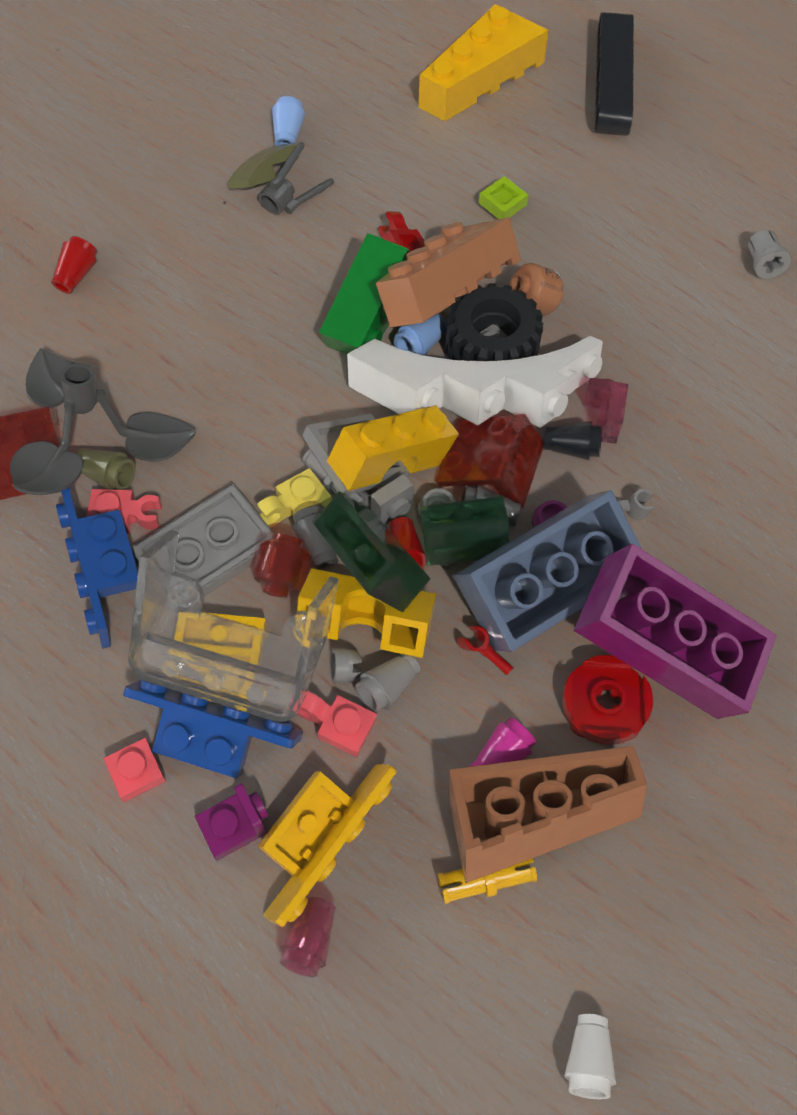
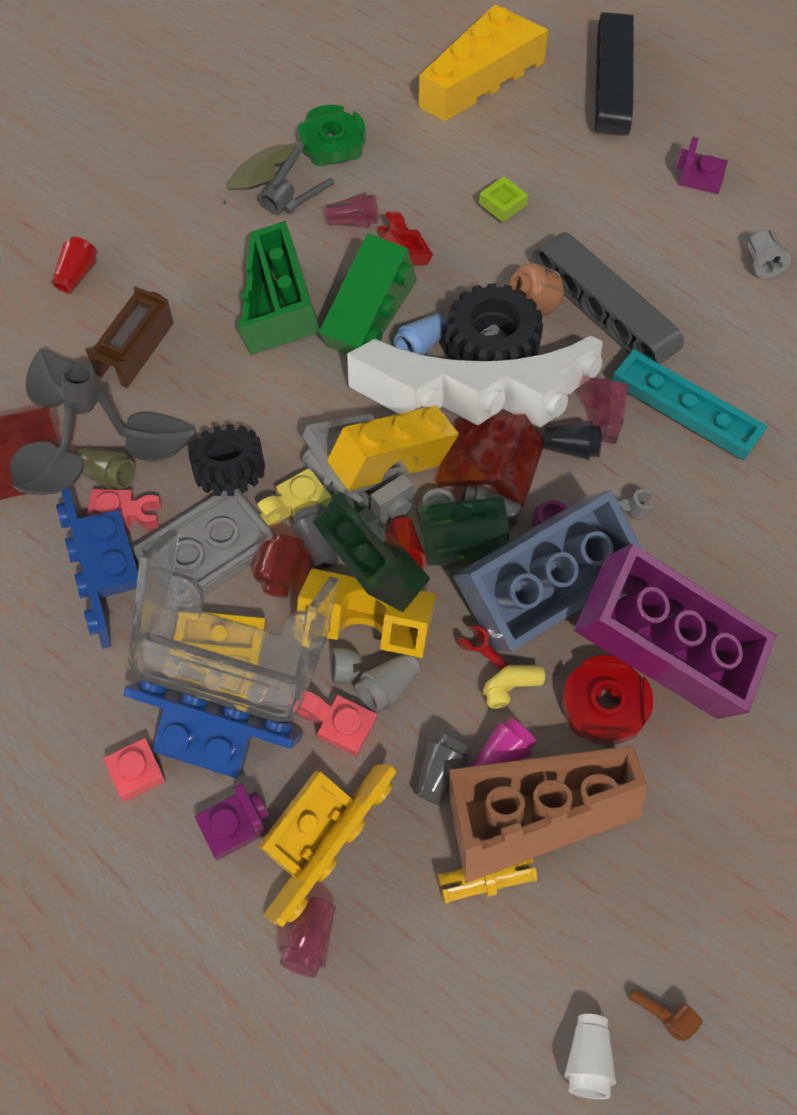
(132, 336): none -> reddish brown window
(214, 473): none -> black tyre
(276, 292): none -> green wedge
(287, 119): light blue cone -> none
(343, 146): none -> green plate
(354, 211): none -> clear pink cone
(439, 758): none -> dark grey cone
(446, 269): nougat wedge -> none
(508, 678): none -> light yellow arm
(609, 299): none -> dark grey beam
(679, 1024): none -> dark orange hand
(690, 404): none -> teal plate
(700, 170): none -> magenta bracket

